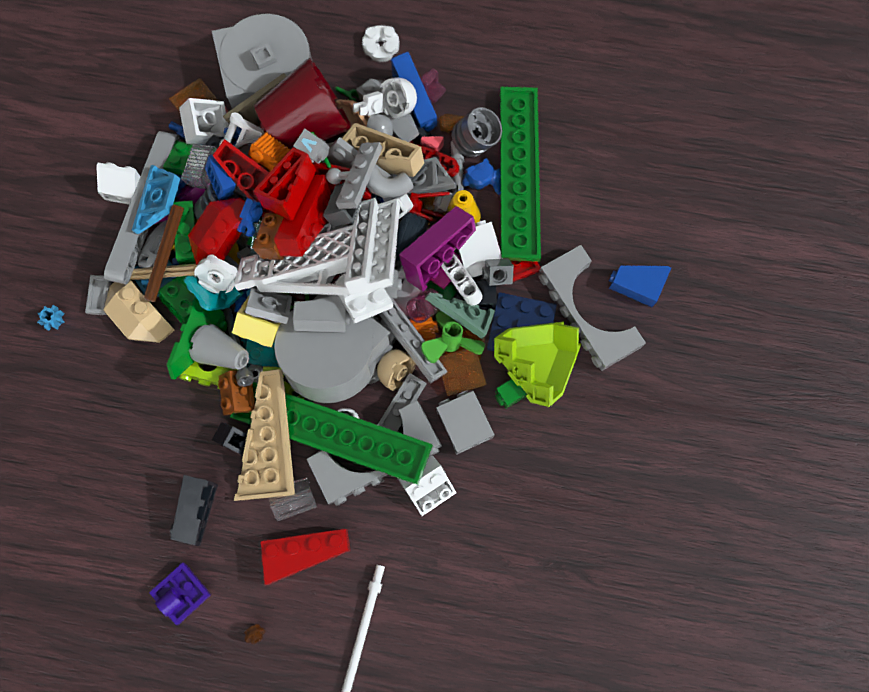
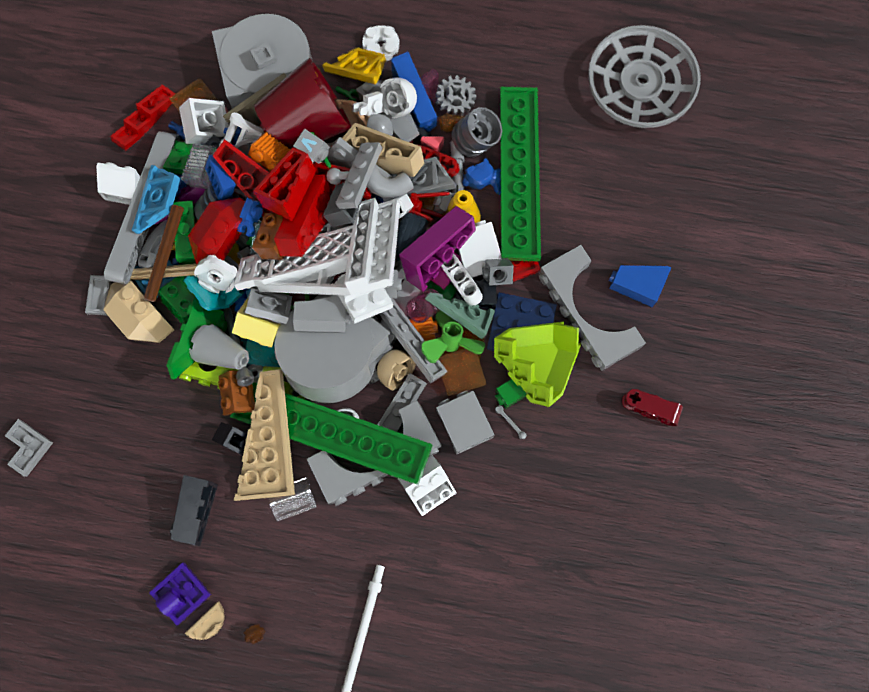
(32, 446): none -> light grey plate
(51, 317): dark azure gear -> none
(147, 114): none -> red slope
(208, 624): none -> tan plate
(294, 554): red wedge -> none
(358, 65): none -> yellow wing
(455, 93): none -> light grey gear
(499, 410): none -> light grey hinge
(644, 69): none -> light grey dish
(653, 407): none -> dark red piece

